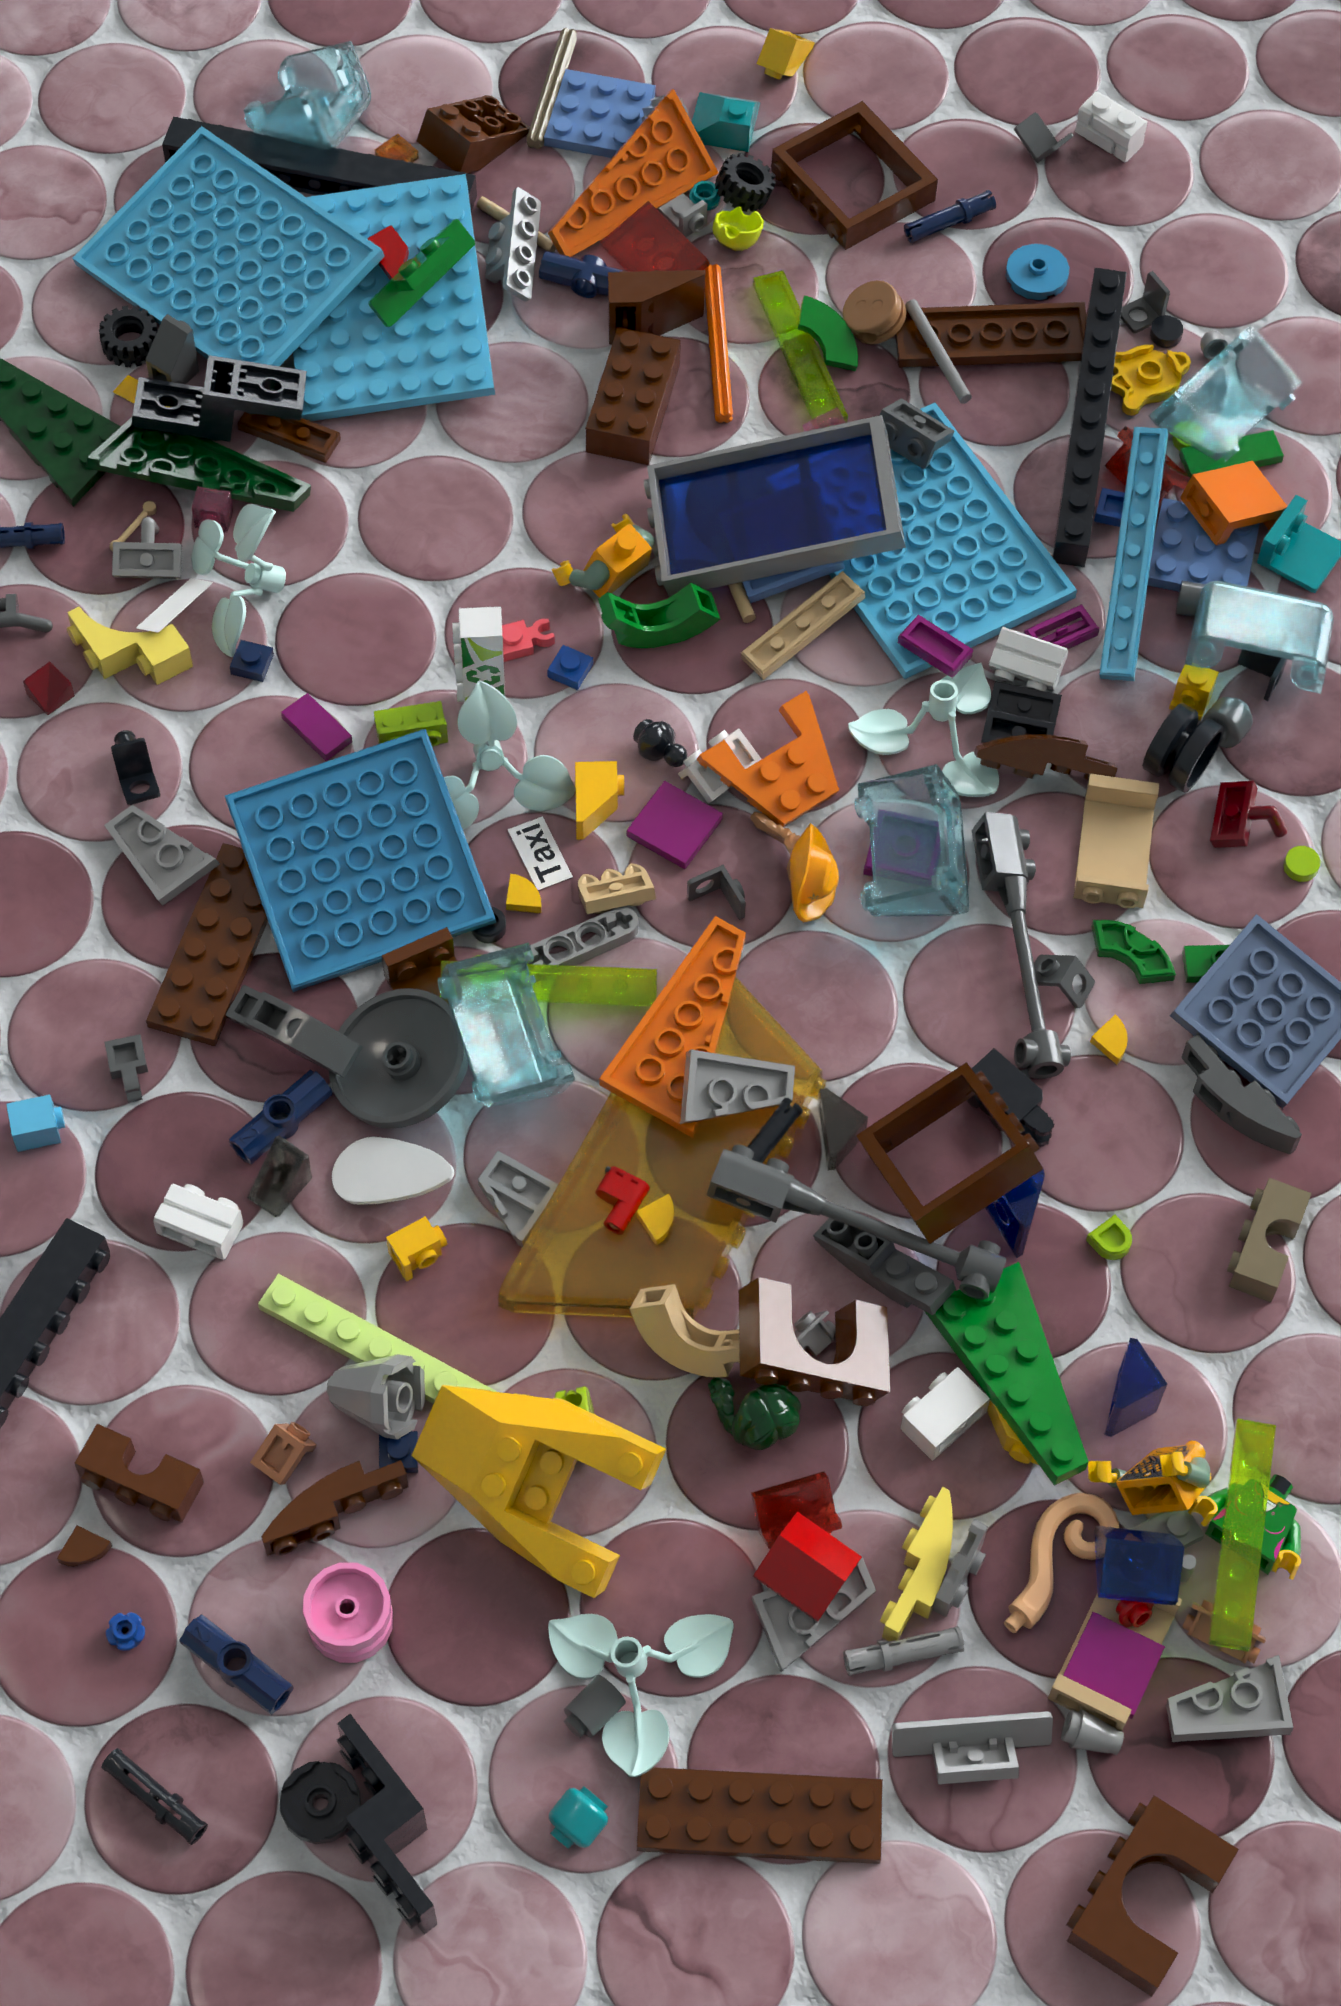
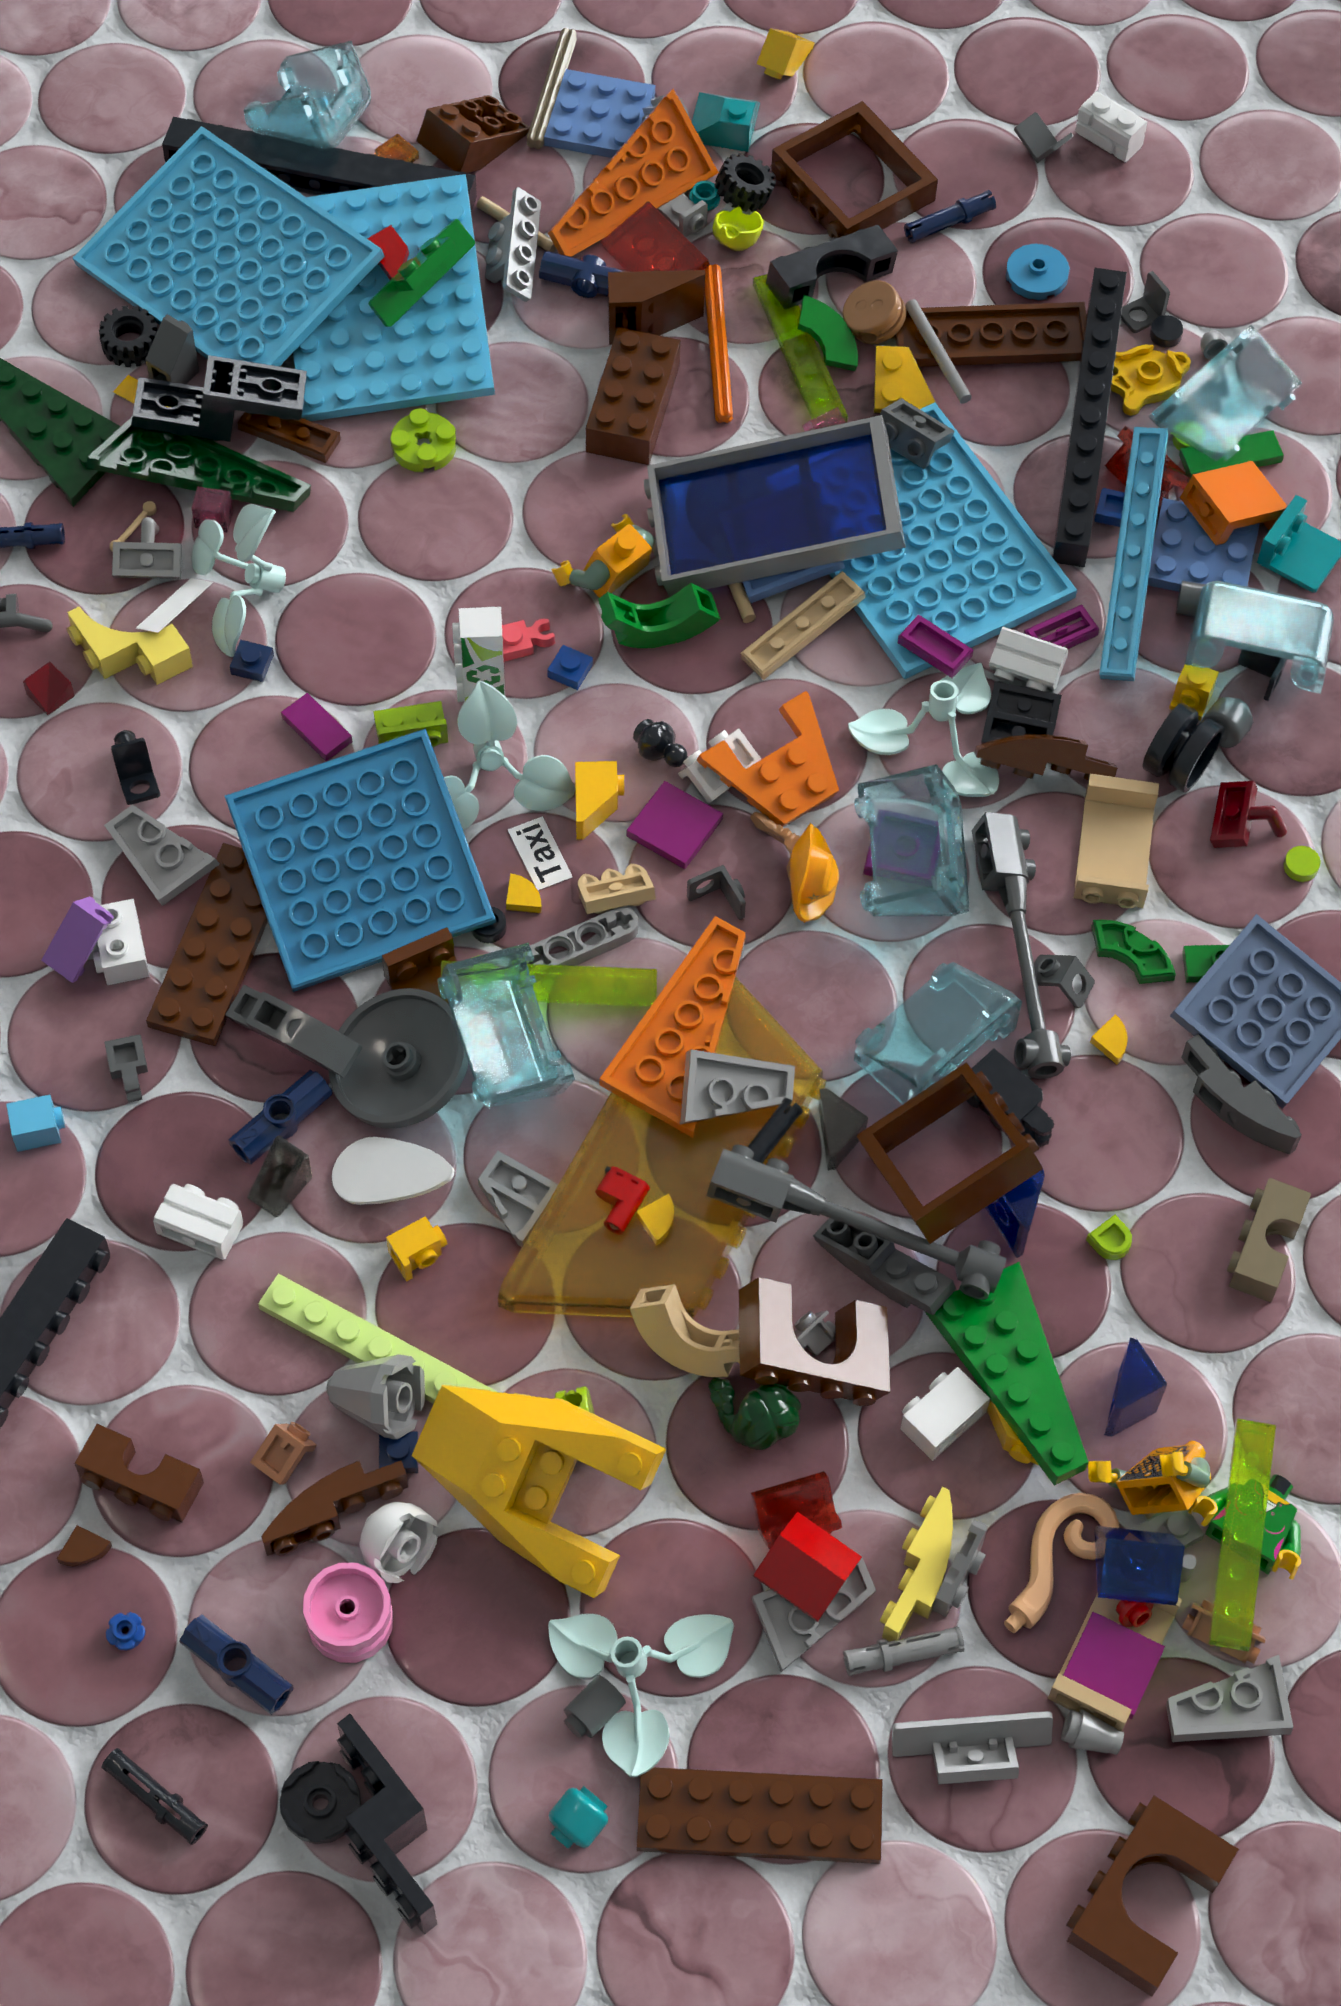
(76, 938): none -> medium lavender hinge
(121, 945): none -> white brick
(397, 1540): none -> white cylinder
(421, 425): none -> lime plate
(863, 254): none -> black arch
(898, 378): none -> yellow wing
(936, 1030): none -> clear light blue windscreen

